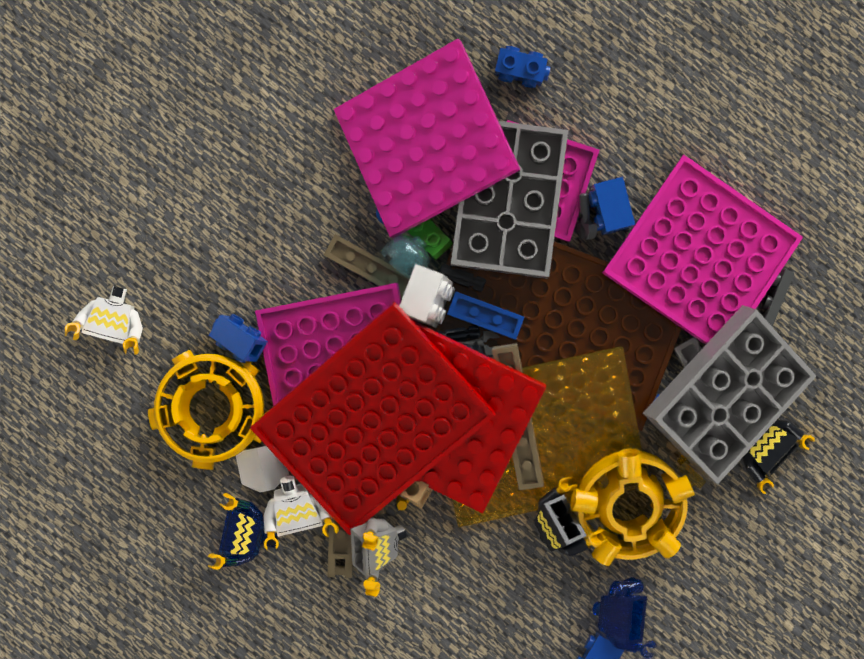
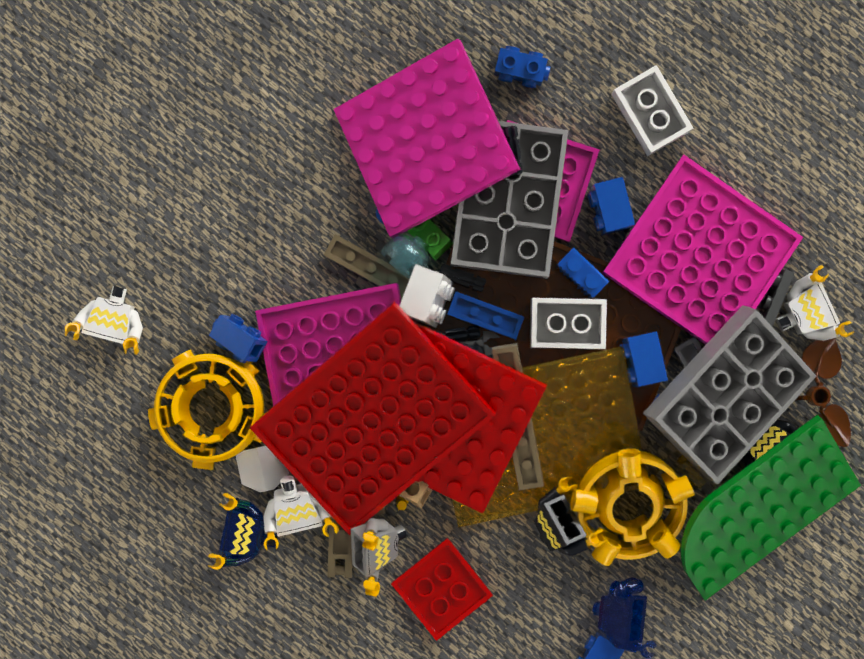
(441, 589): none -> red plate
(511, 134): none -> black axle
(568, 323): none -> white brick
(582, 273): none -> blue brick
(585, 228): dark grey bar -> none
(644, 359): none -> blue brick
(651, 110): none -> white brick
(764, 506): none -> green plate
(811, 310): none -> white torso
(825, 362): none -> reddish brown plant

